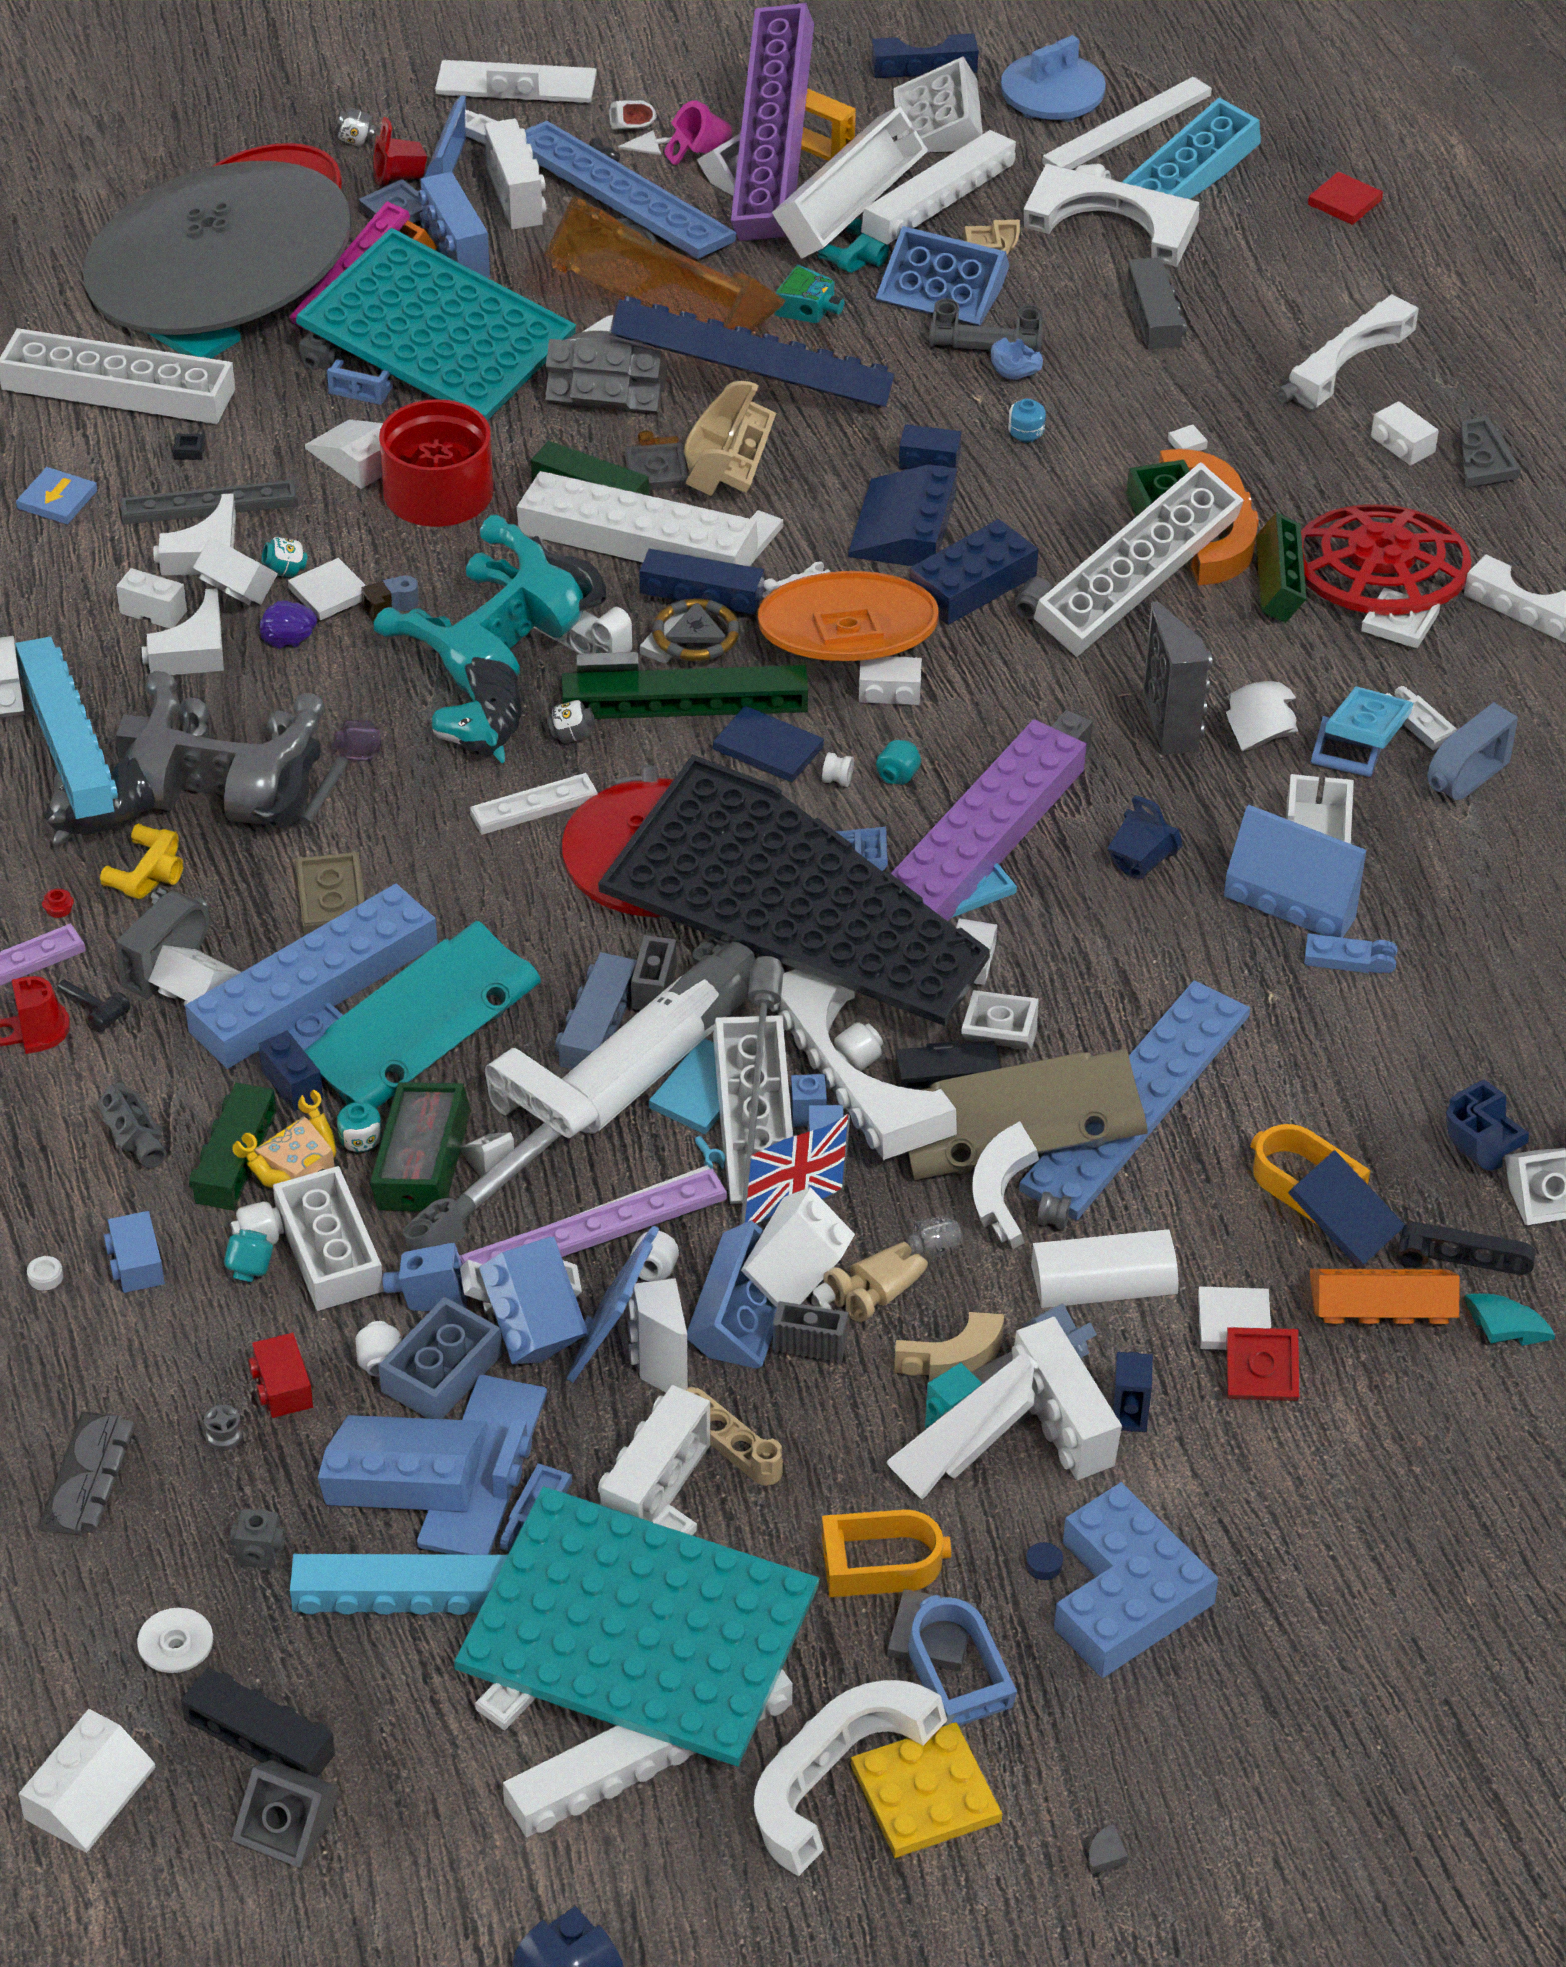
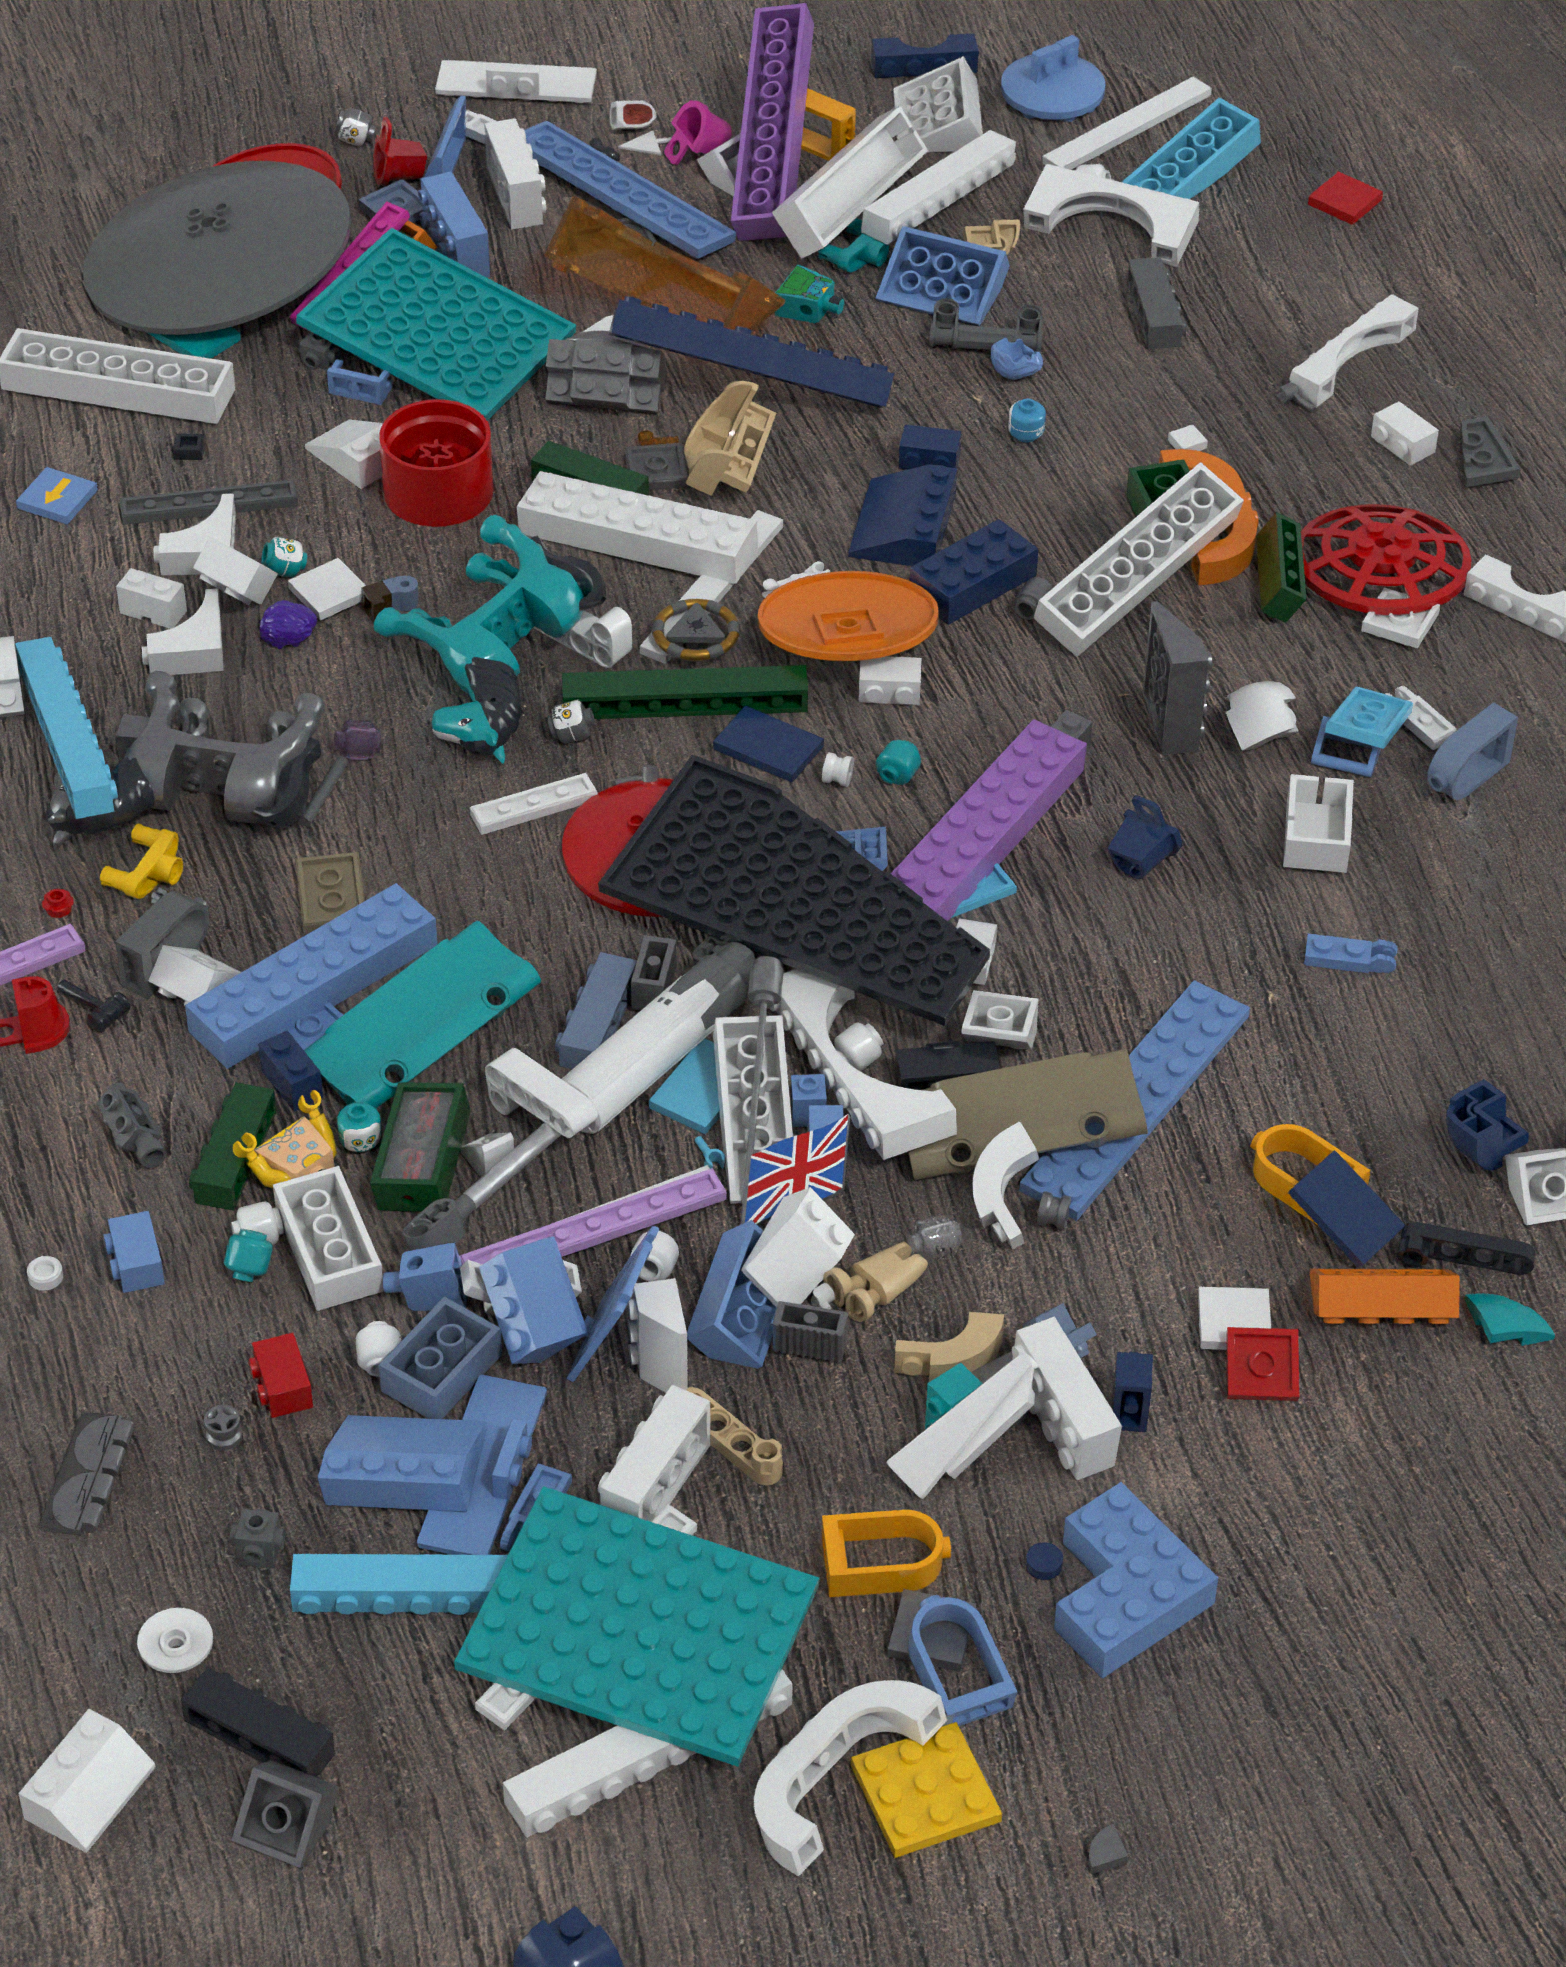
(607, 662): flat silver tile -> none
(693, 577): dark blue brick -> none
(1105, 1268): white brick -> none
(1295, 873): medium blue slope -> none

